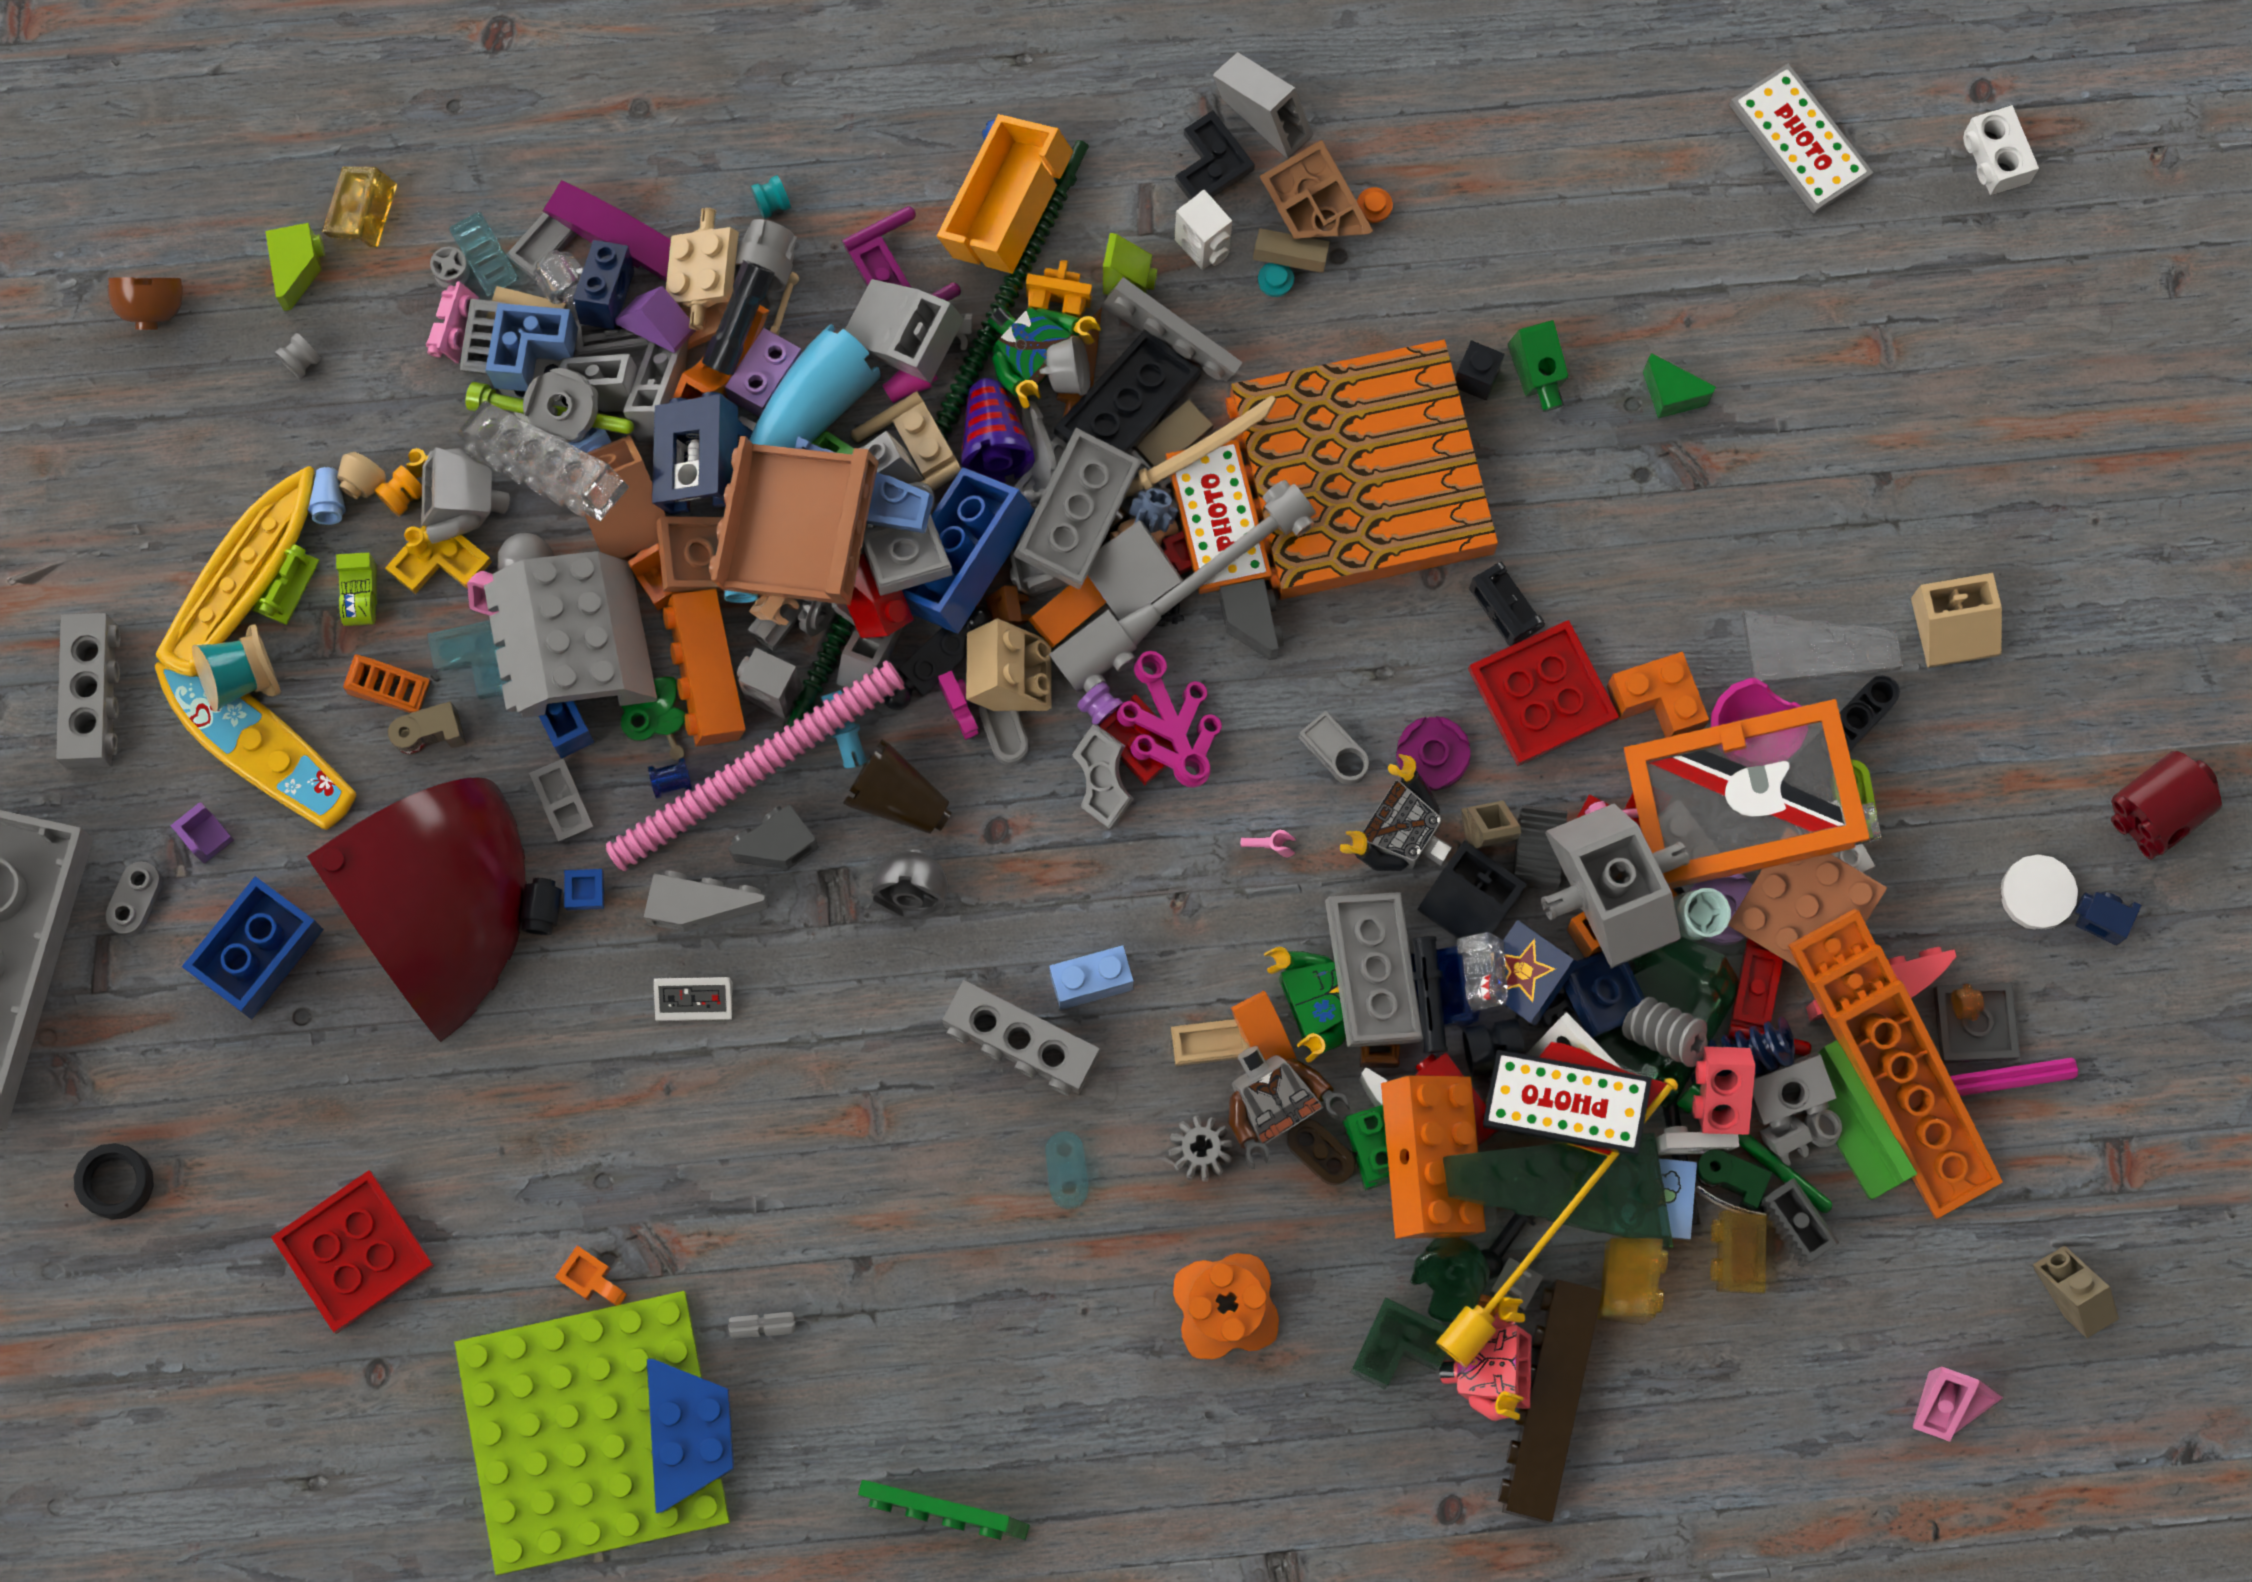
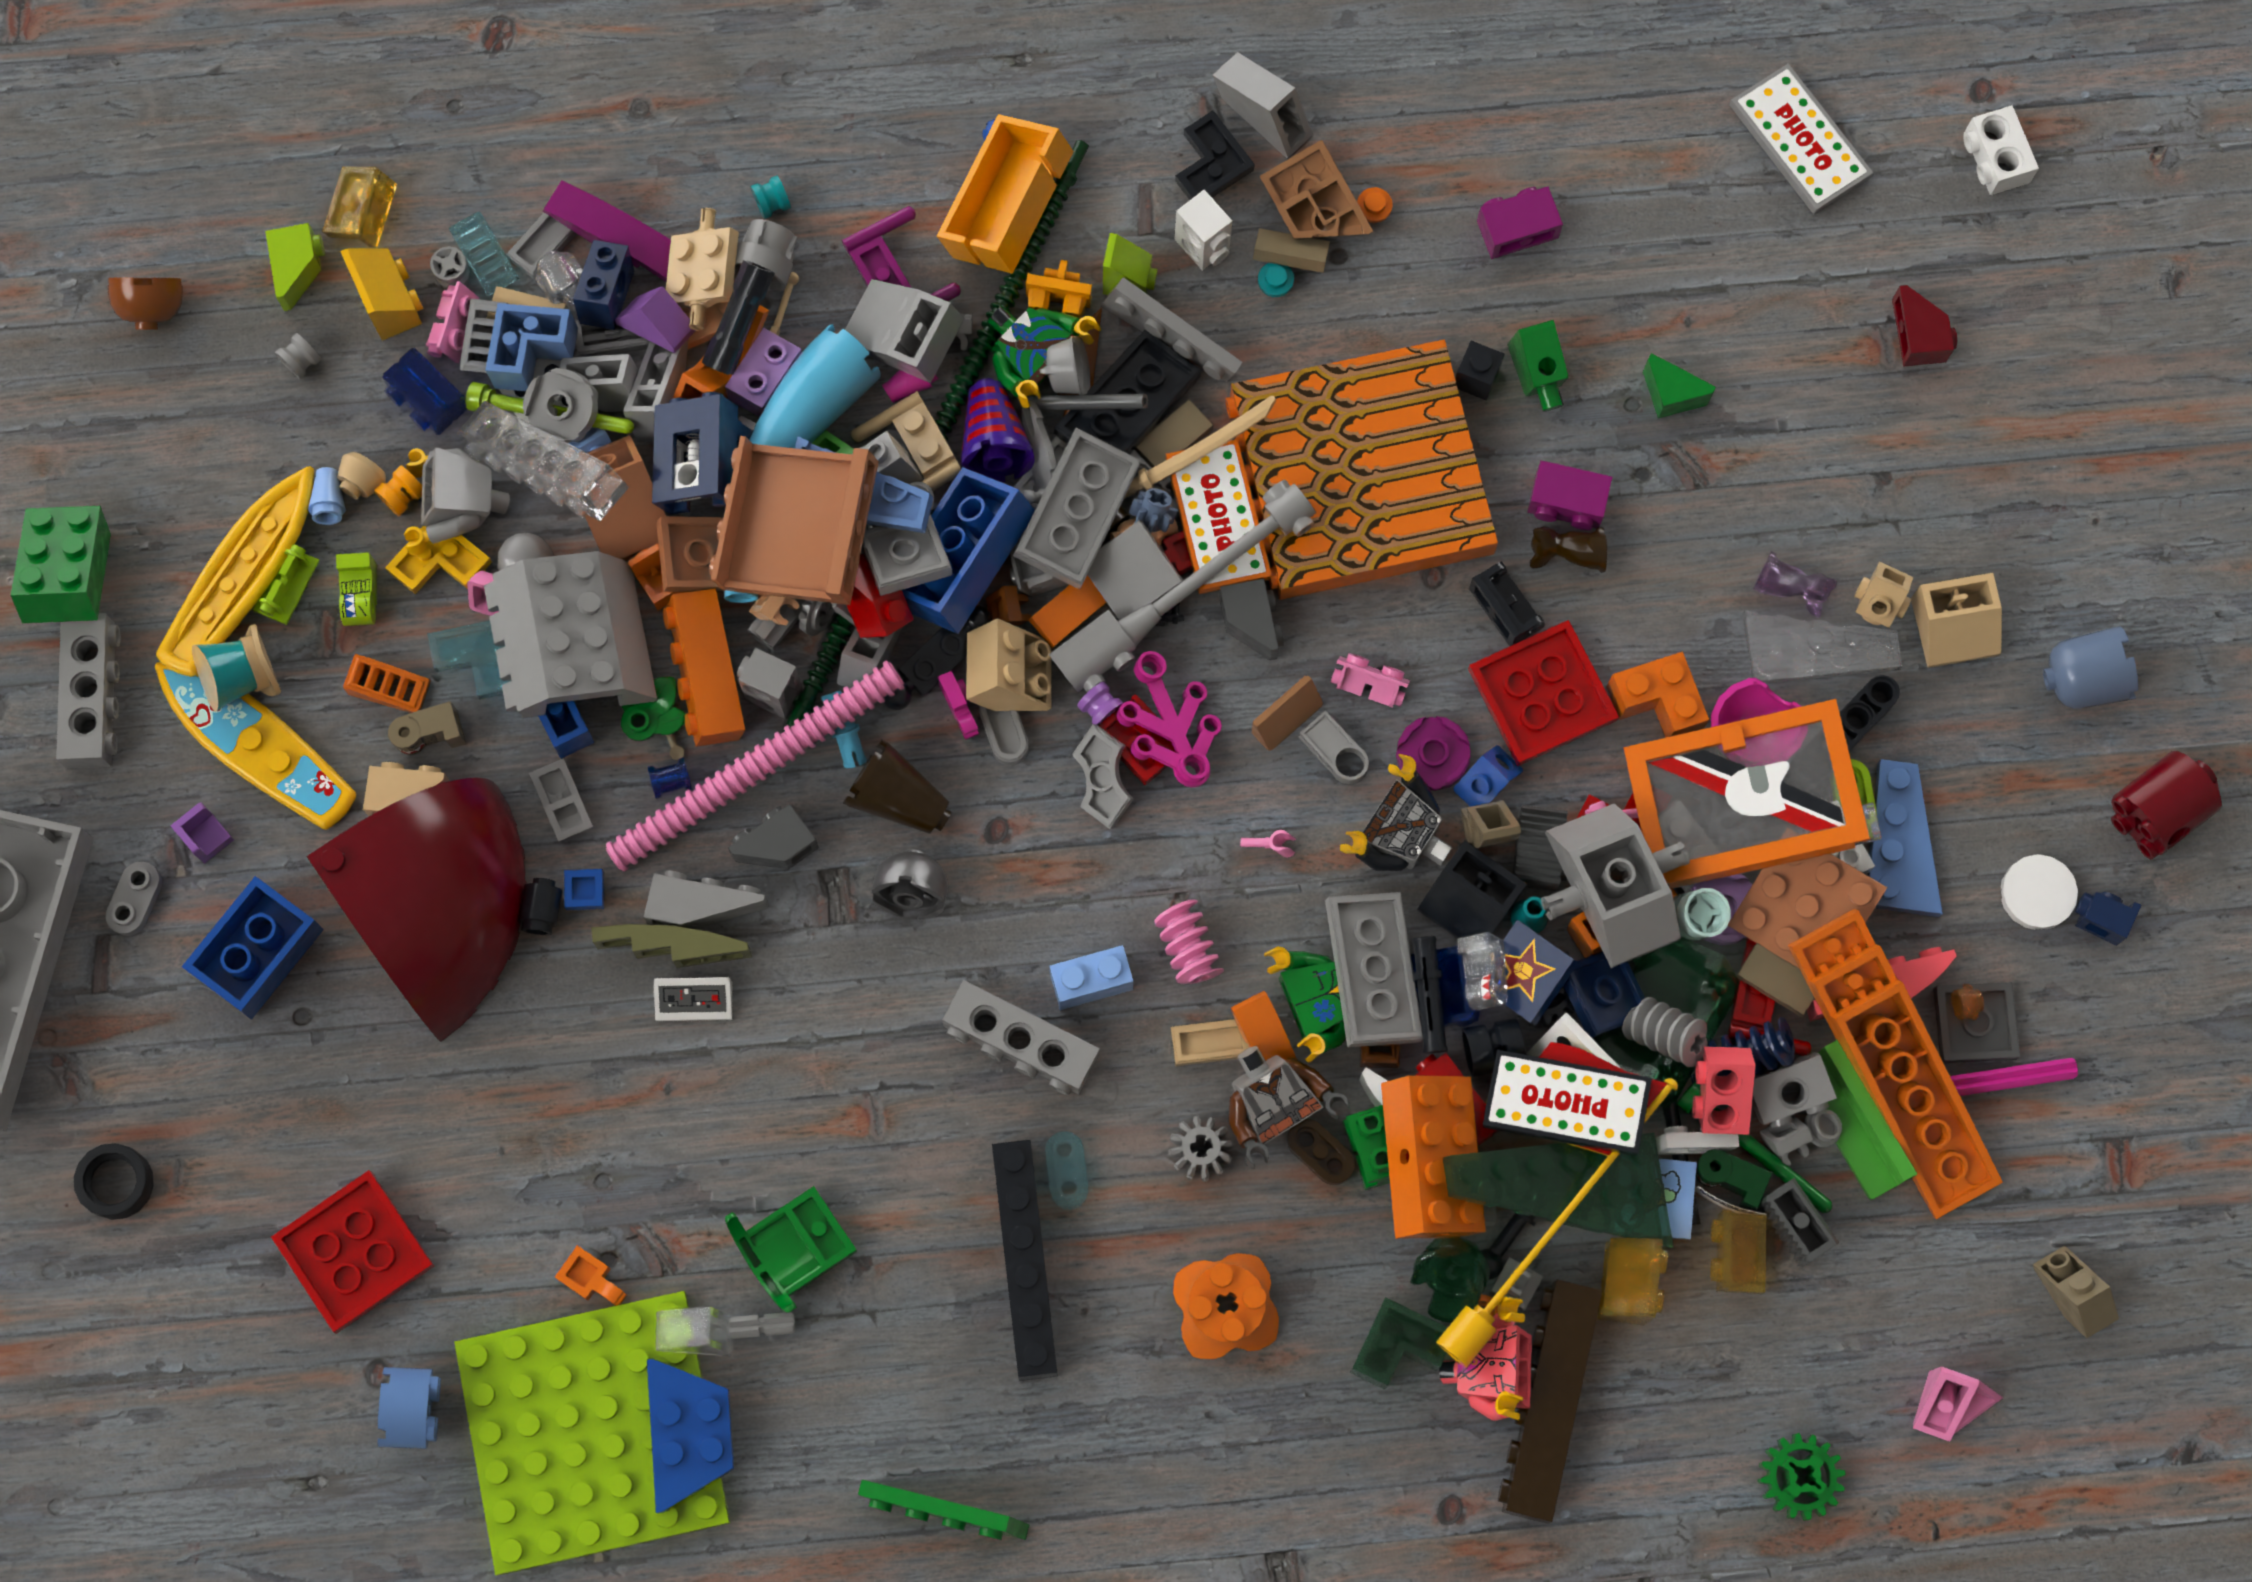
(61, 564): none -> green brick
(383, 290): none -> yellow slope
(393, 783): none -> tan slope
(407, 1406): none -> medium blue brick
(424, 391): none -> clear blue brick
(686, 945): none -> olive slope
(694, 1331): none -> clear slope
(792, 1246): none -> green piece
(1024, 1260): none -> black brick
(1086, 402): none -> dark grey piece
(1186, 943): none -> bright pink piece
(1287, 713): none -> medium nougat slope
(1384, 682): none -> bright pink hinge
(1487, 778): none -> blue bracket
(1519, 221): none -> magenta brick
(1520, 913): none -> teal cone
(1569, 495): none -> magenta brick
(1577, 547): none -> dark brown animal
(1776, 979): none -> dark tan tile
(1788, 581): none -> clear purple animal
(1812, 1463): none -> green gear
(1883, 595): none -> tan brick
(1905, 853): none -> medium blue wing
(1922, 329): none -> dark red slope
(2092, 670): none -> sand blue cylinder

